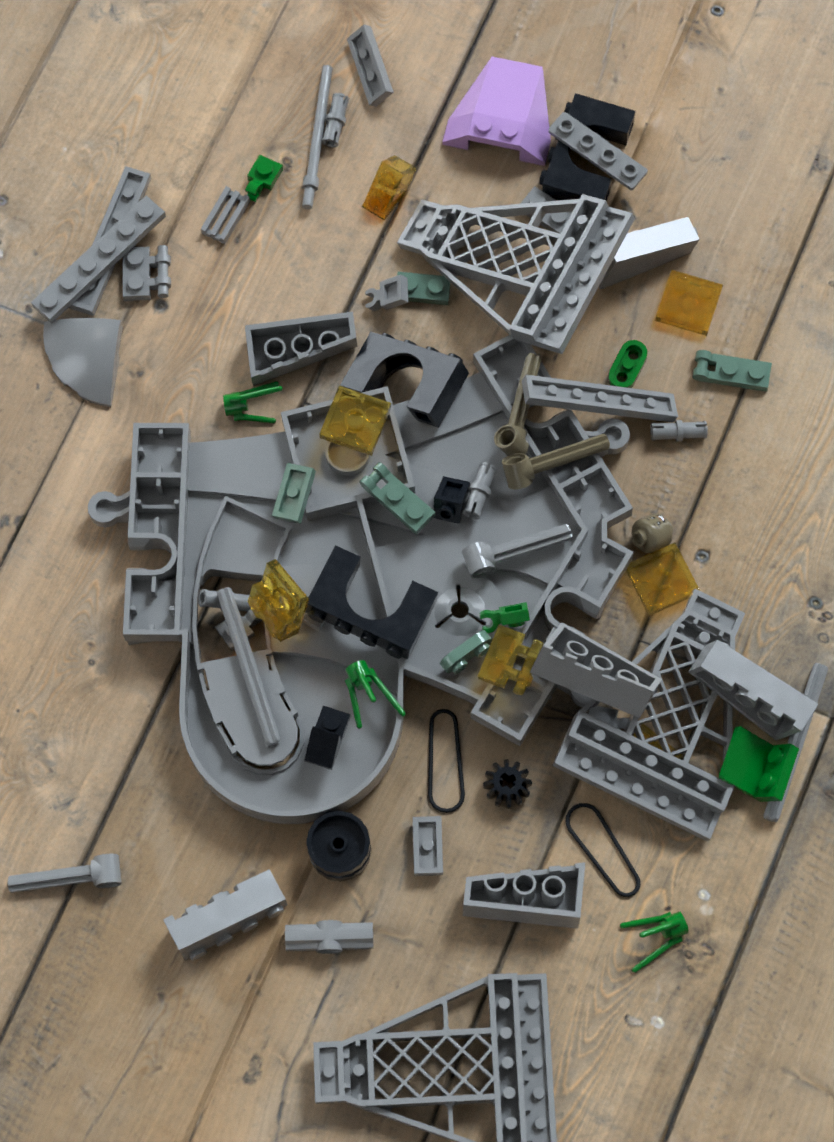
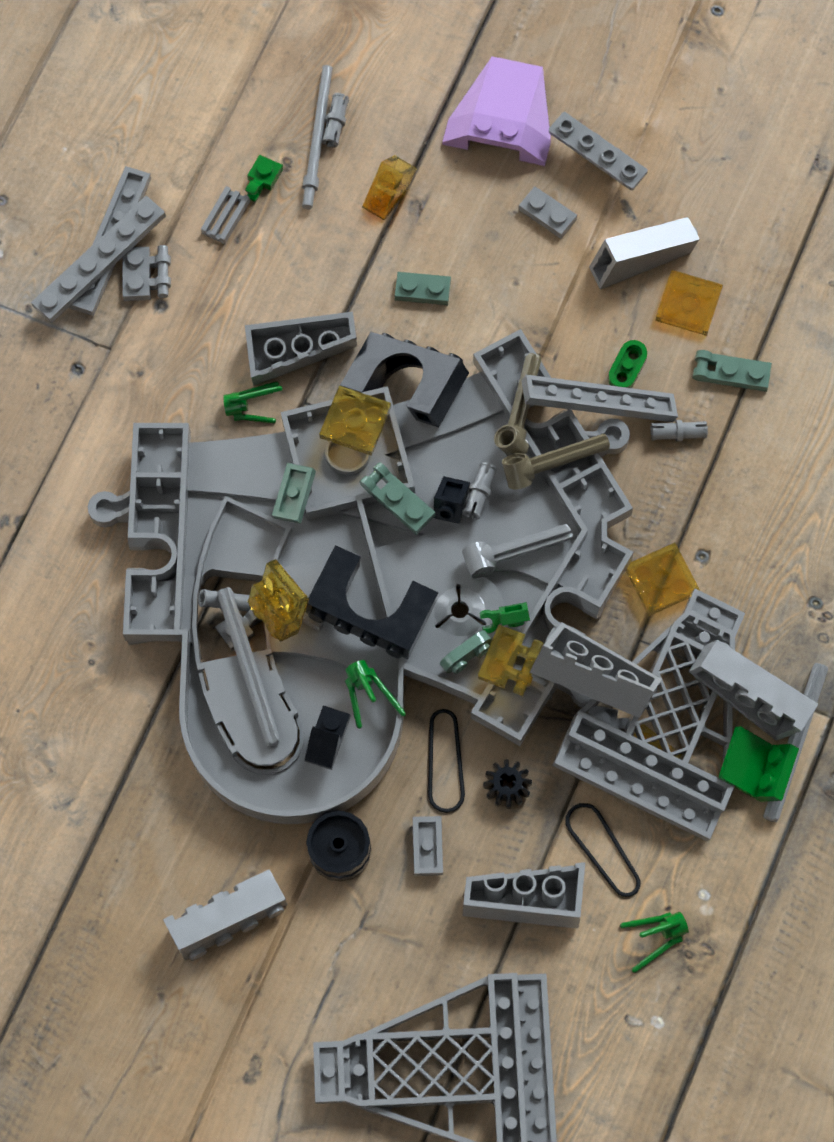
(85, 355): light grey brick -> none
(103, 873): light grey axle -> none
(329, 936): light grey piece -> none
(370, 65): light grey plate -> none
(391, 294): light grey plate -> none
(555, 293): light grey wing -> none
(563, 177): black arch -> none
(652, 533): dark tan head -> none

